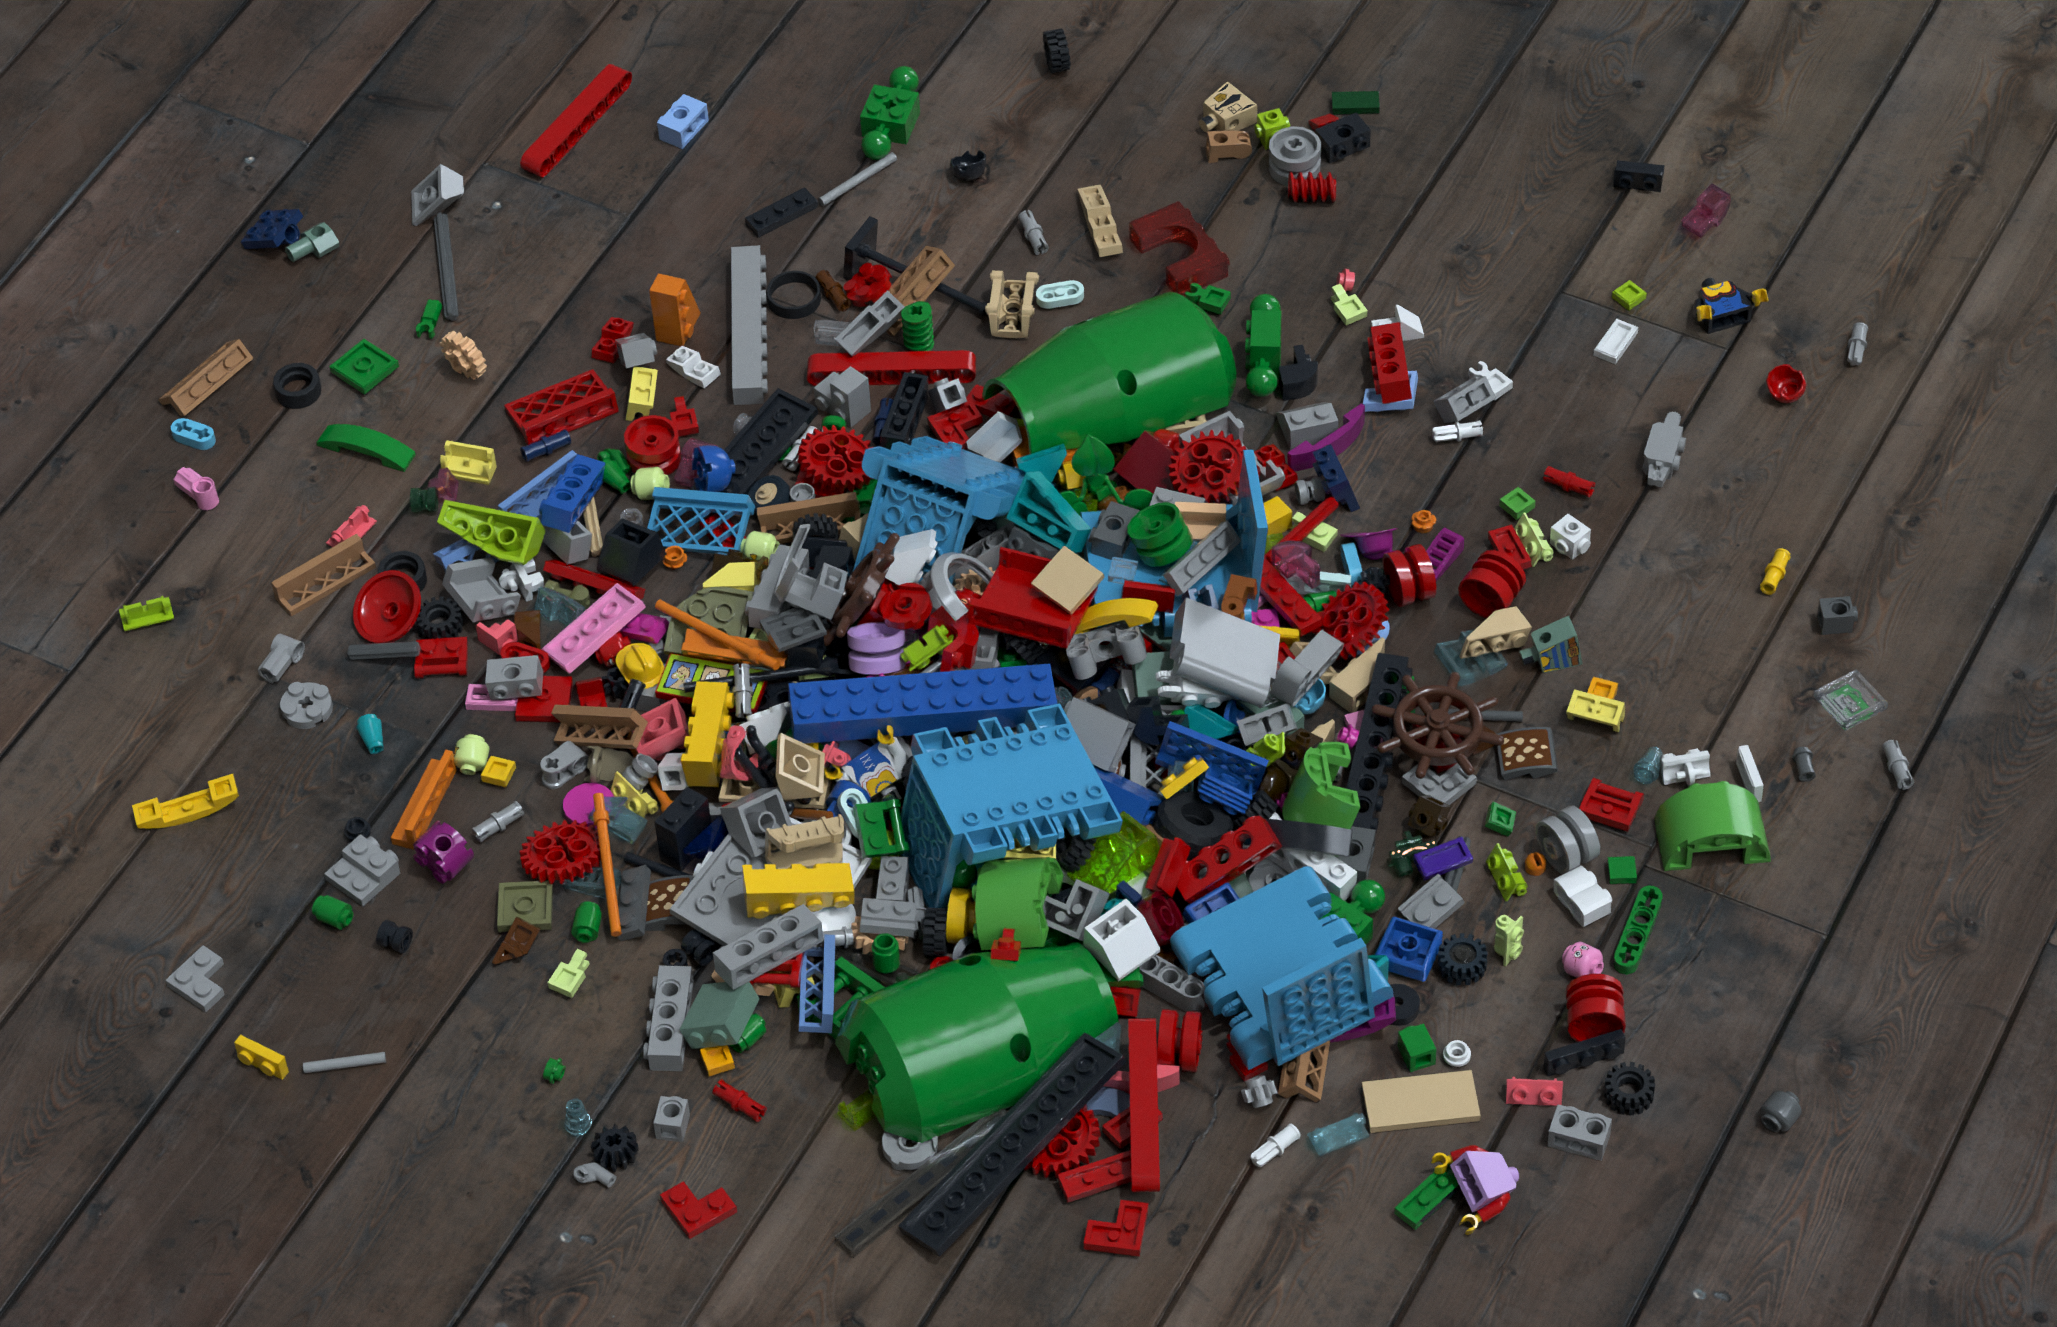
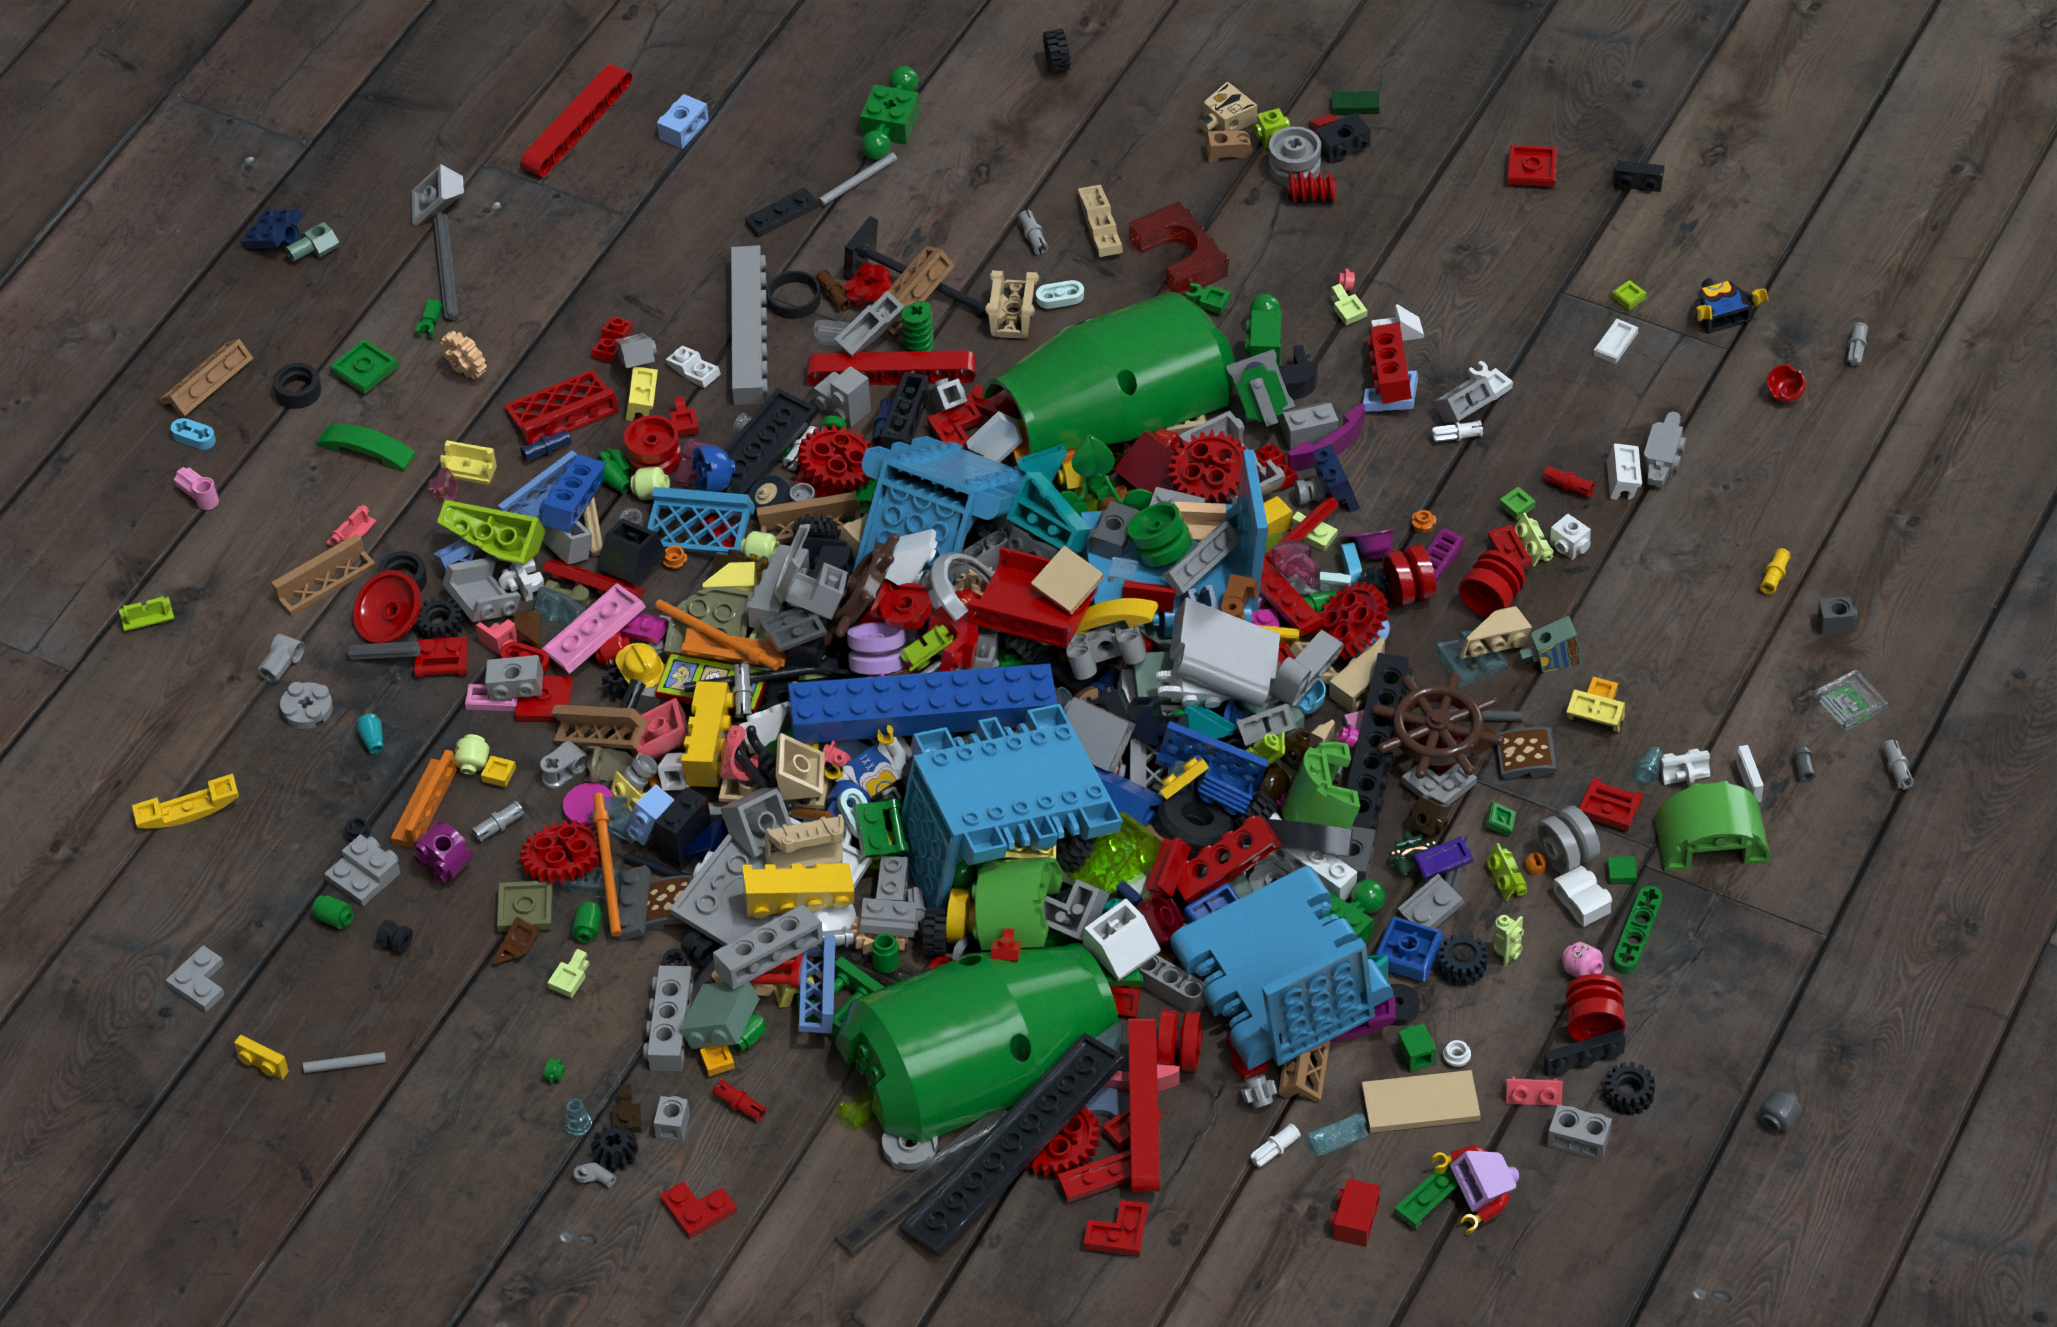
(424, 499): clear green wheel -> none
(591, 692): red slope -> none
(627, 1113): none -> dark brown plate
(644, 814): none -> light blue brick
(673, 309): orange wedge -> none
(968, 166): black hair -> none
(1261, 387): none -> piece
(1356, 1212): none -> red brick
(1532, 166): none -> red plate
(1623, 470): none -> white hinge
(1709, 211): clear pink brick -> none

